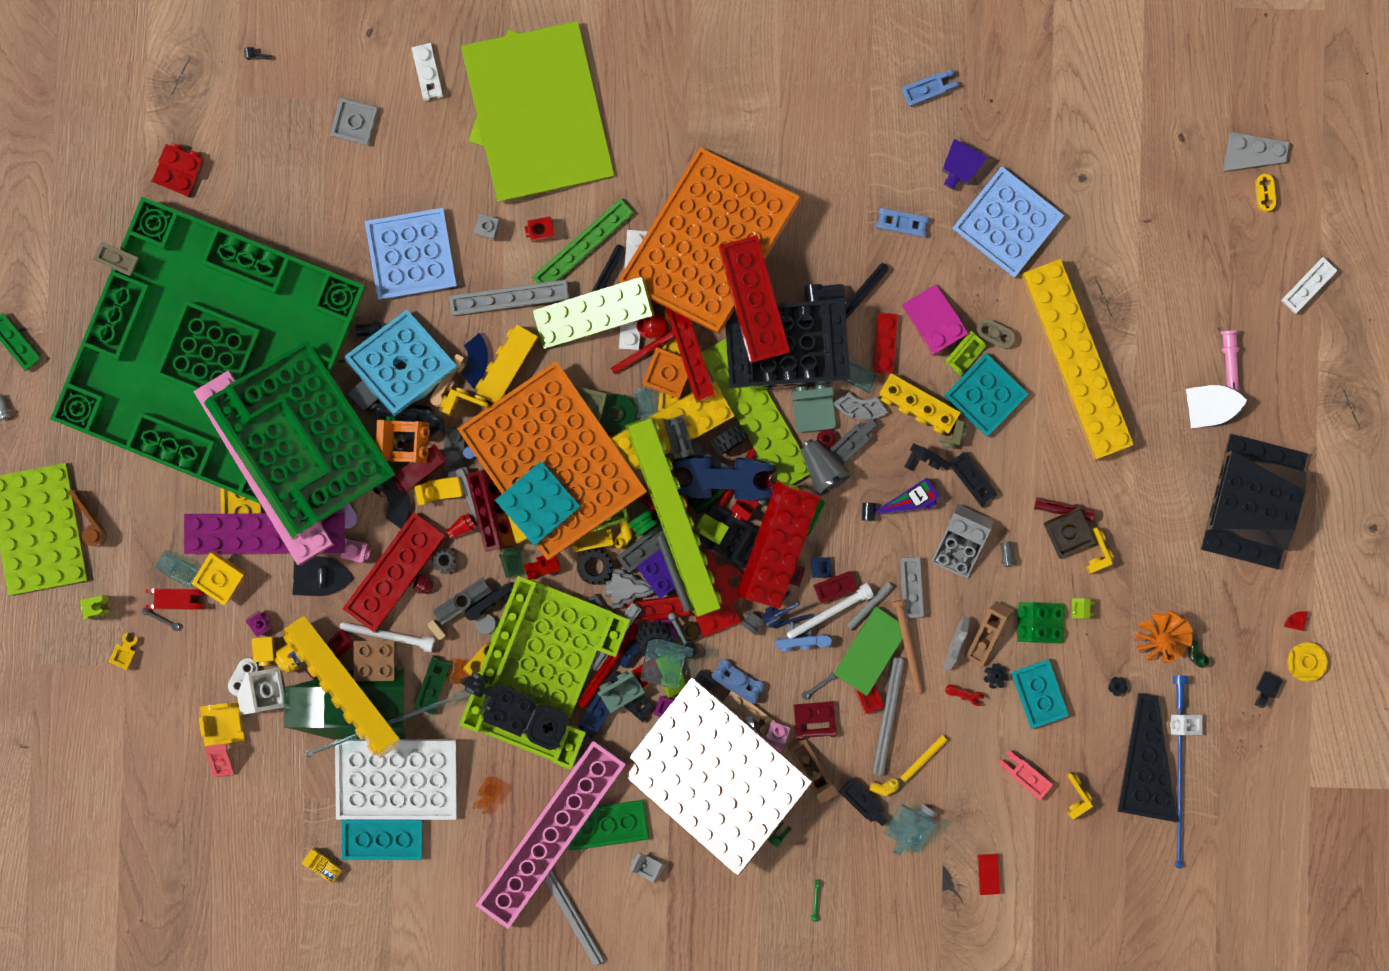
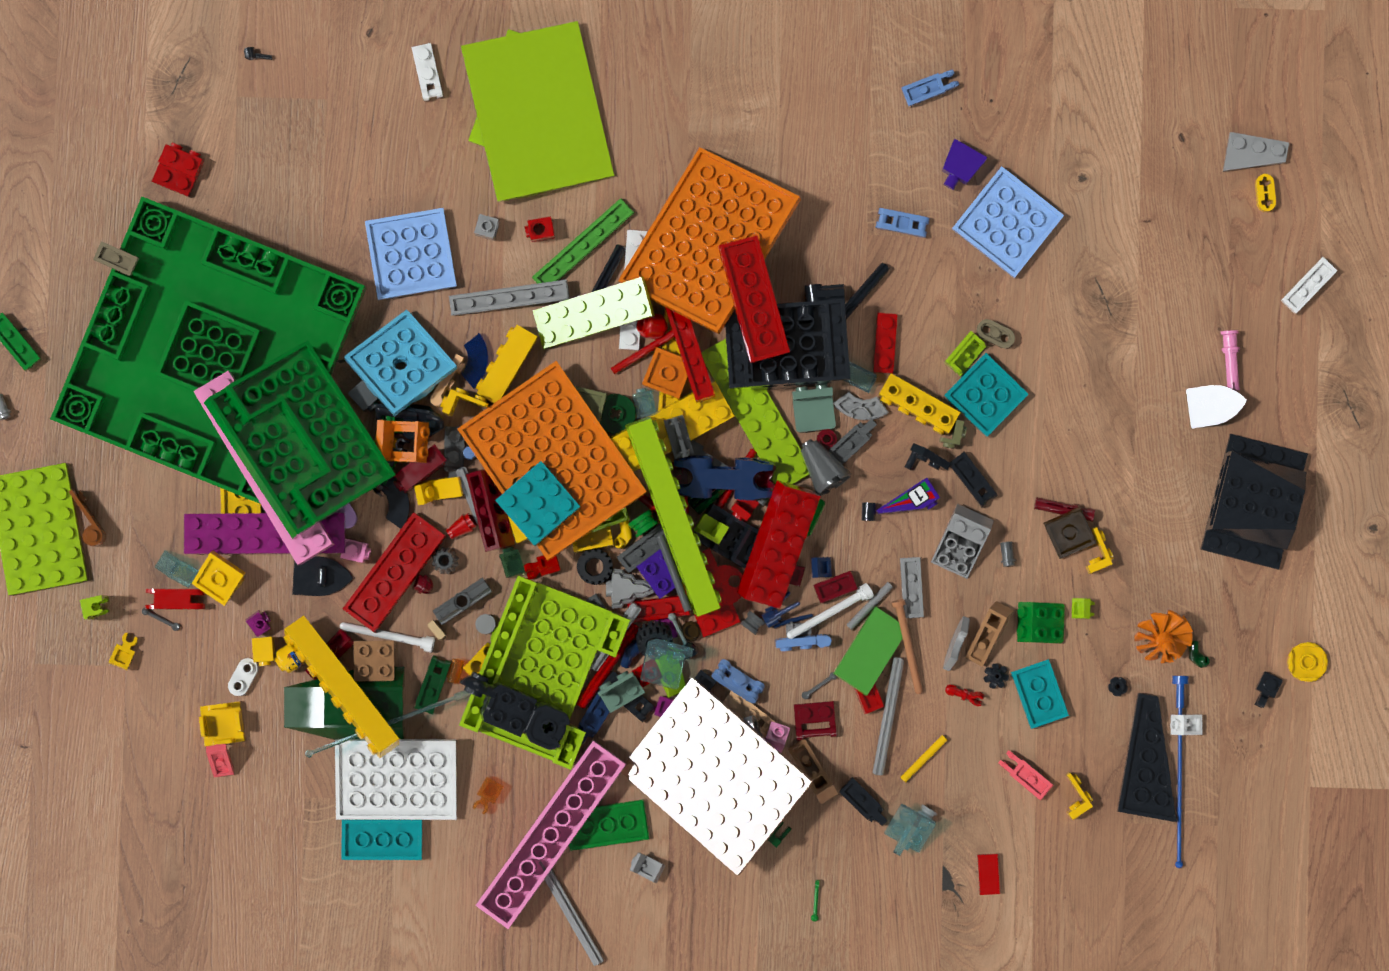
(261, 691): white slope -> none
(322, 865): yellow leg -> none
(354, 121): light grey tile -> none
(367, 329): black pin -> none
(489, 601): black hinge -> none
(729, 439): black tyre -> none
(885, 789): yellow arm -> none
(934, 320): dark pink slope -> none
(1077, 359): yellow brick -> none
(1296, 620): red tile -> none

